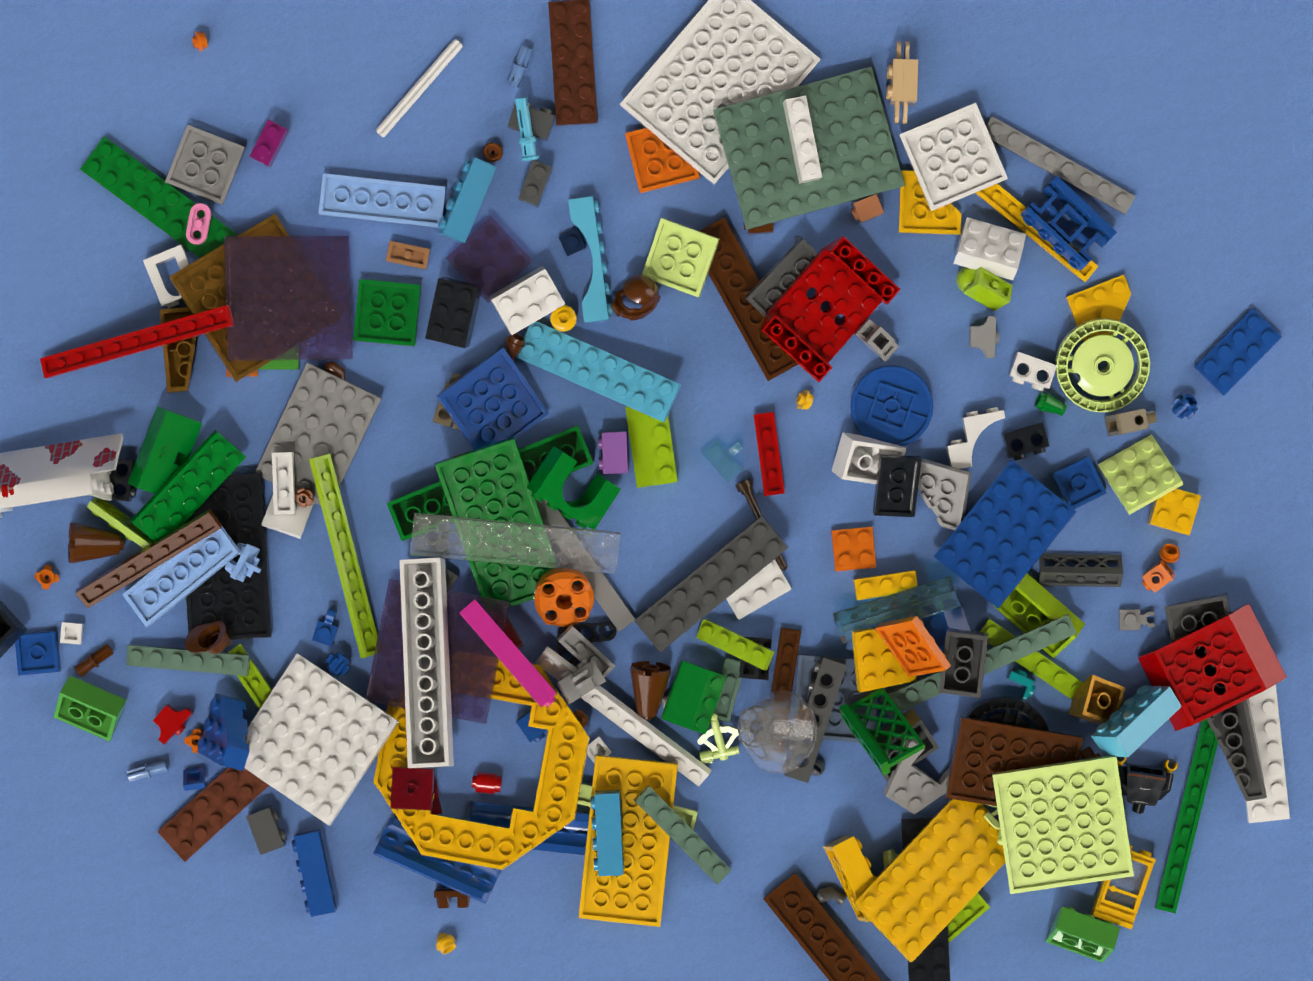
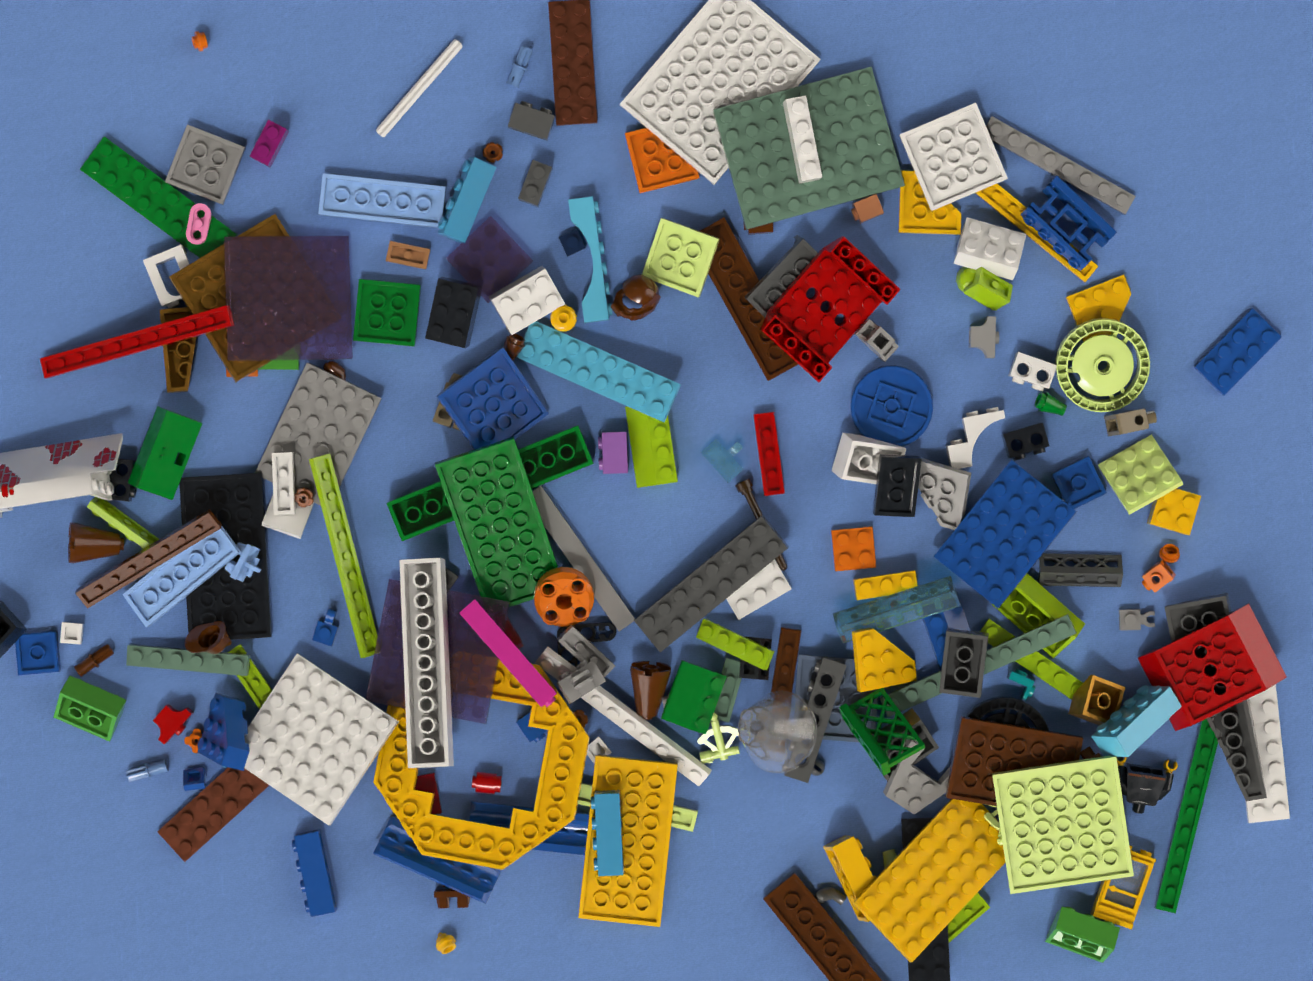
(40, 576): orange plate -> none
(188, 487): green plate -> none
(266, 830): dark grey brick -> none
(337, 664): blue gear -> none
(412, 788): dark red plate -> none
(514, 543): clear plate -> none
(527, 139): medium azure pin -> none
(549, 483): green arch -> none
(682, 834): sand green plate -> none
(804, 400): yellow plate -> none
(903, 82): tan brick -> none
(912, 646): orange plate -> none
(1184, 406): blue gear -> none

